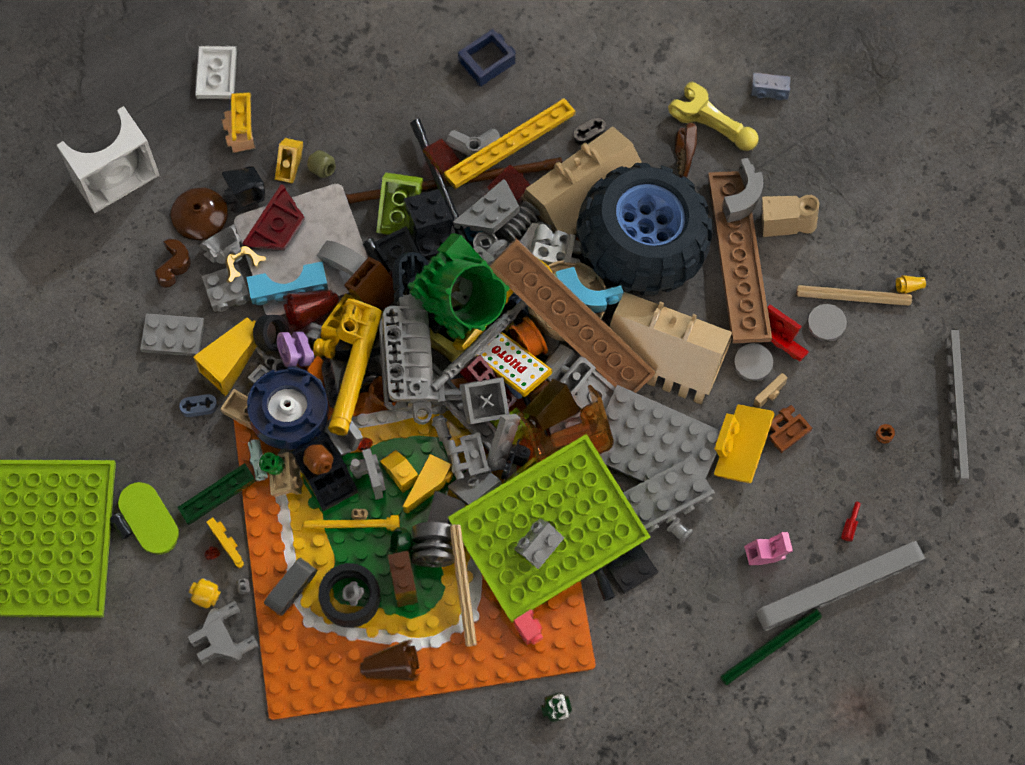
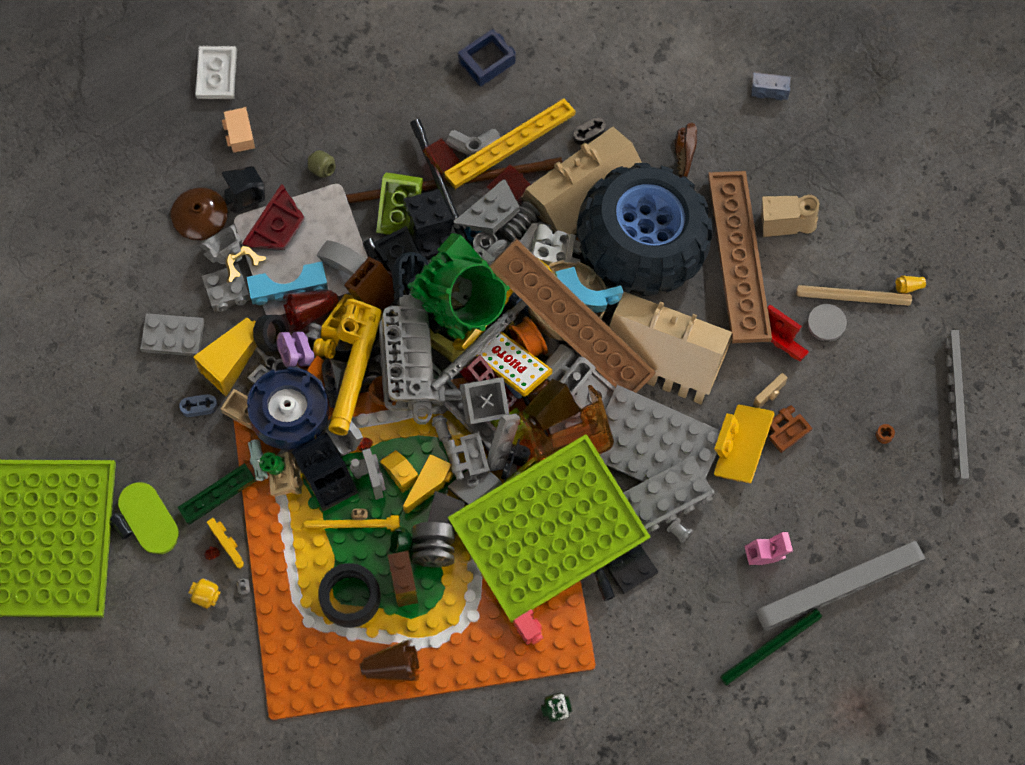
(112, 171): white piece -> none
(176, 265): reddish brown animal -> none
(219, 638): light grey connector -> none
(241, 115): yellow hinge -> none
(288, 160): yellow slope -> none
(290, 586): dark grey beam -> none
(318, 459): dark orange head -> none
(352, 593): light grey plate -> none
(463, 586): tan axle -> none
(539, 543): light grey bracket -> none
(704, 112): light yellow piece -> none
(742, 204): light grey arch -> none
(753, 362): light grey tile -> none
(851, 524): red axle -> none

